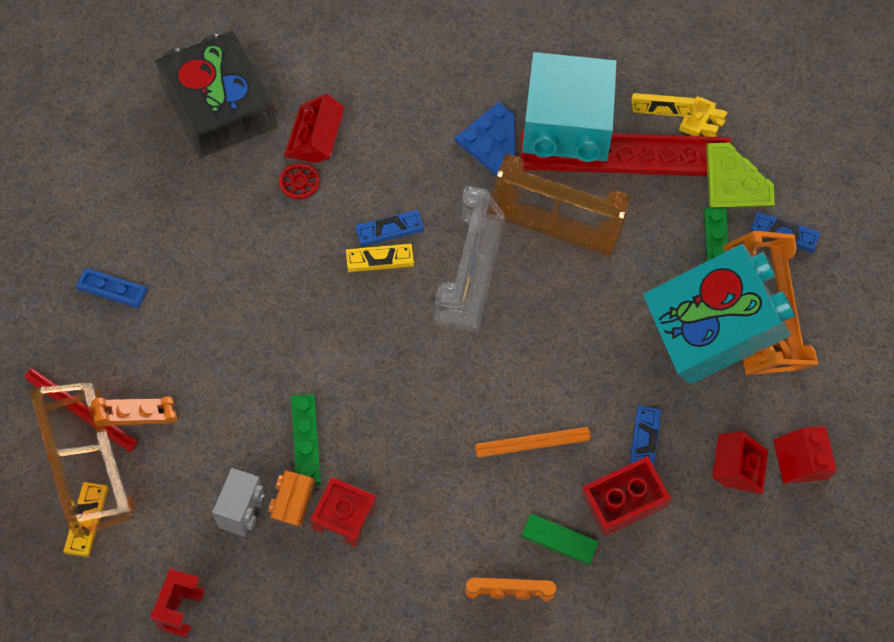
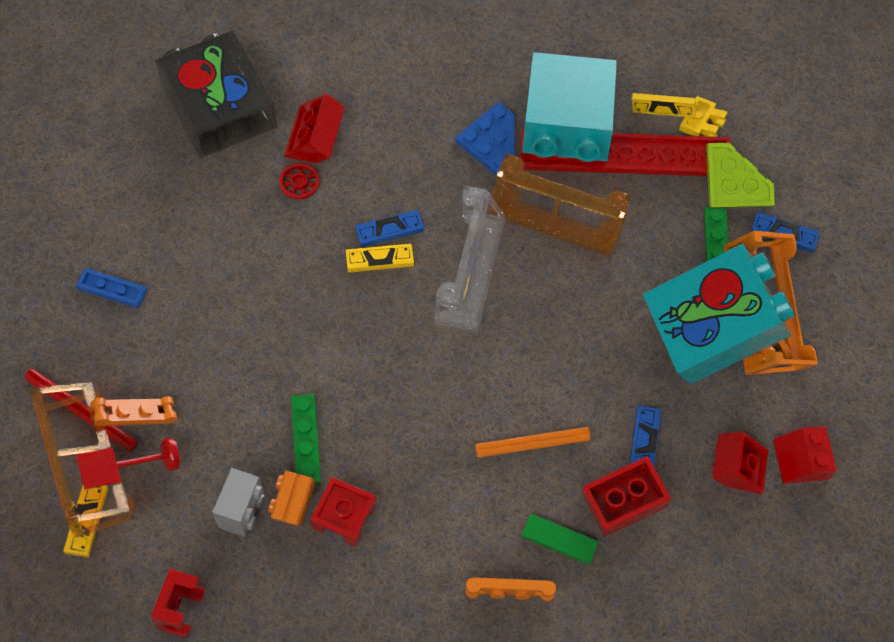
(101, 469): none -> red piece

